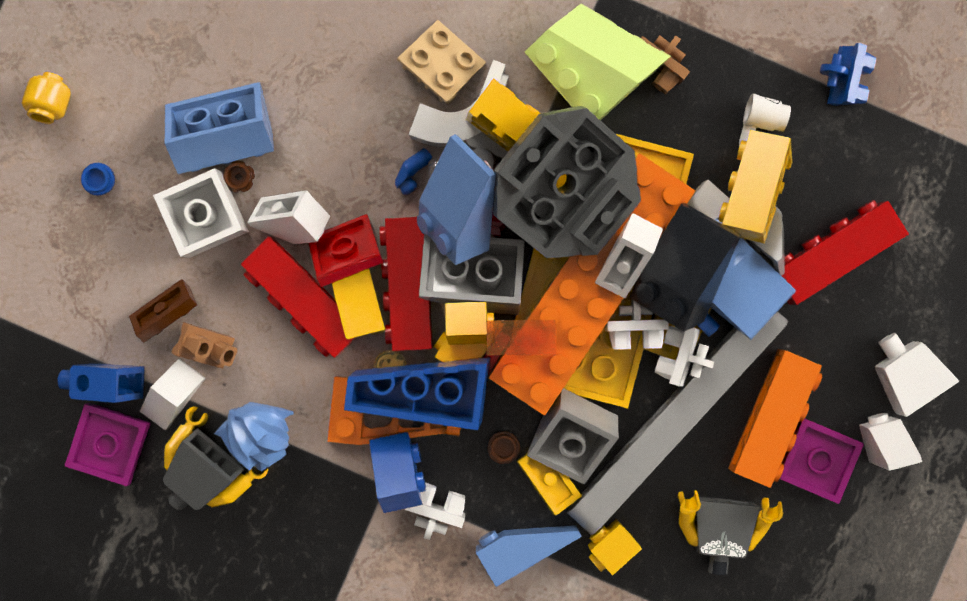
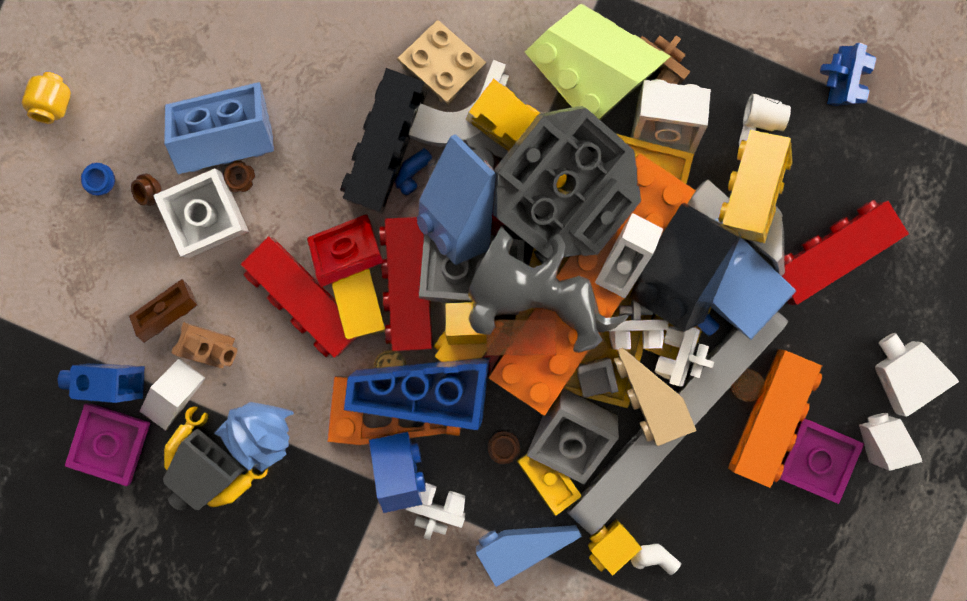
(144, 188): none -> reddish brown plate
(290, 217): white slope -> none
(383, 141): none -> black wedge
(511, 286): none -> dark grey animal
(596, 377): none -> light grey panel
(653, 555): none -> white arm
(661, 406): none -> tan slope
(671, 114): none -> white slope
(724, 527): torso -> none
(748, 386): none -> clear orange plate

